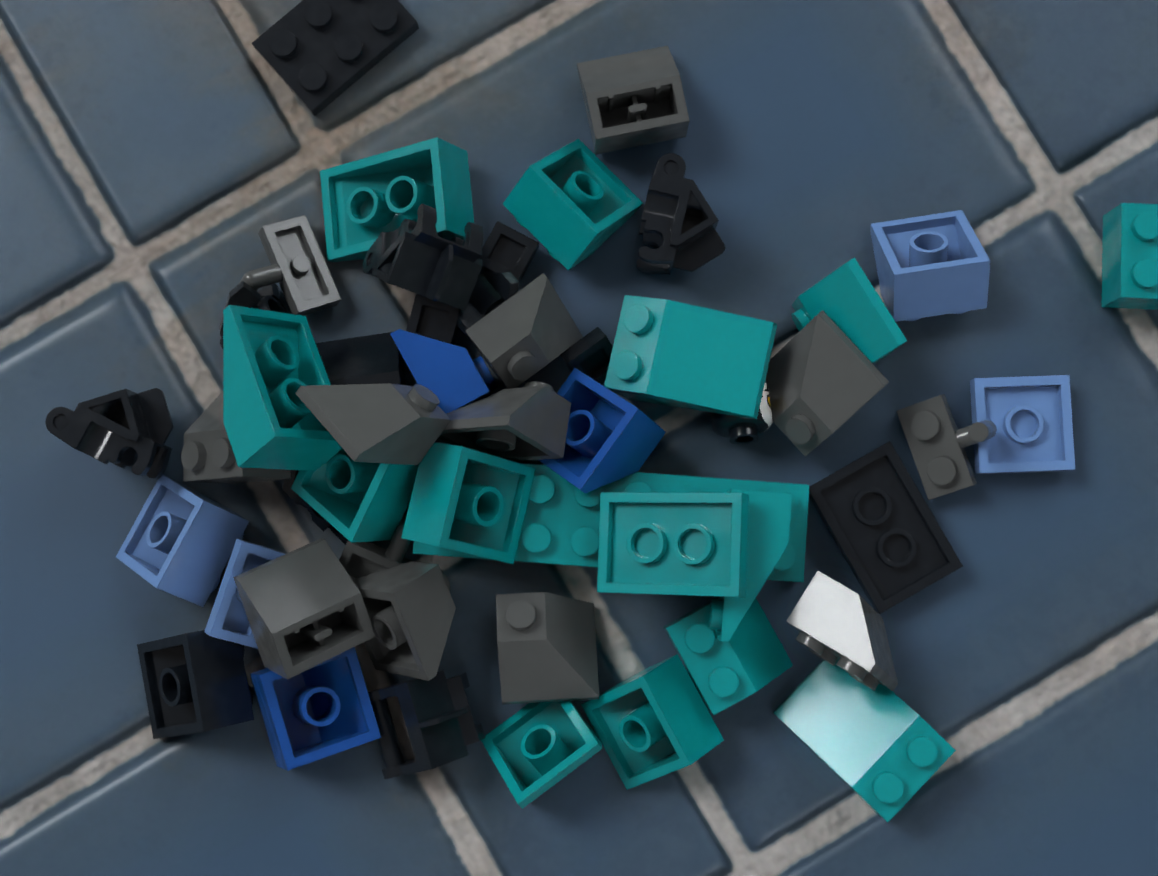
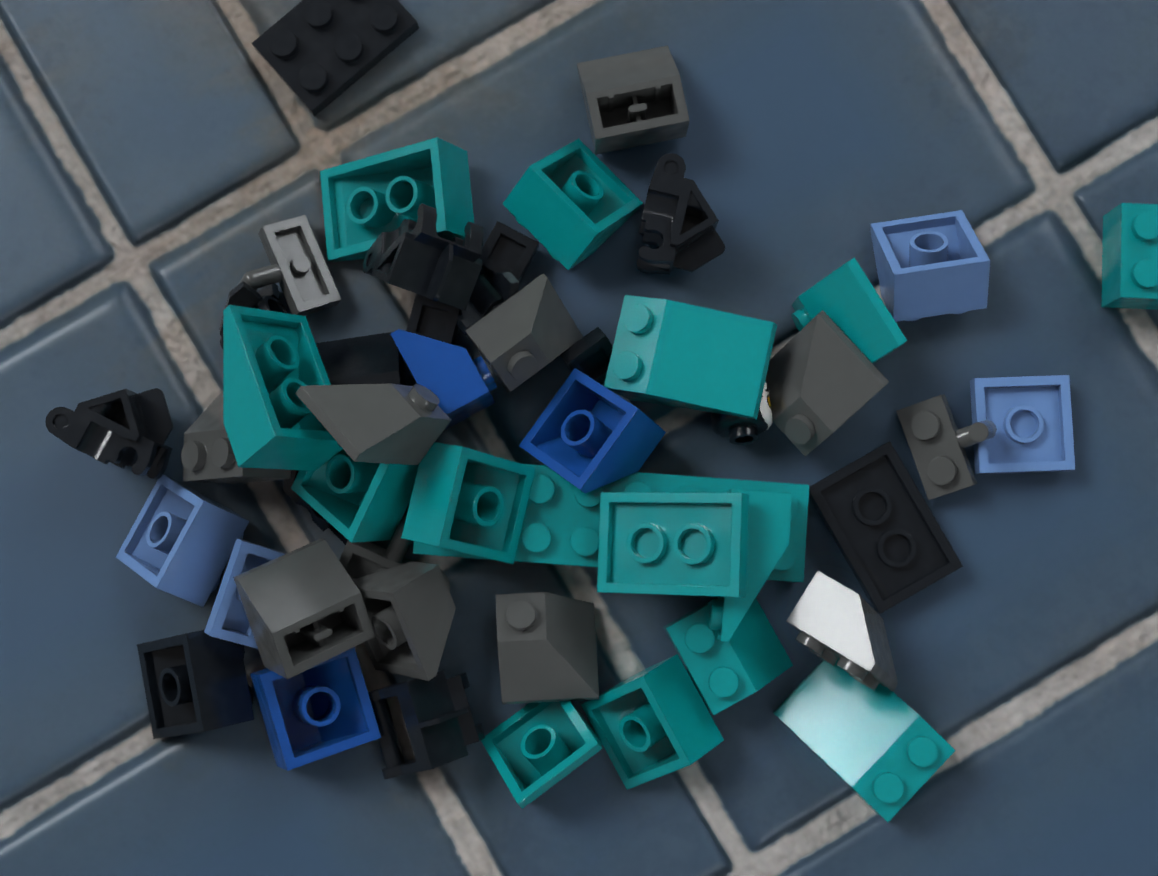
(513, 424): dark grey slope -> none

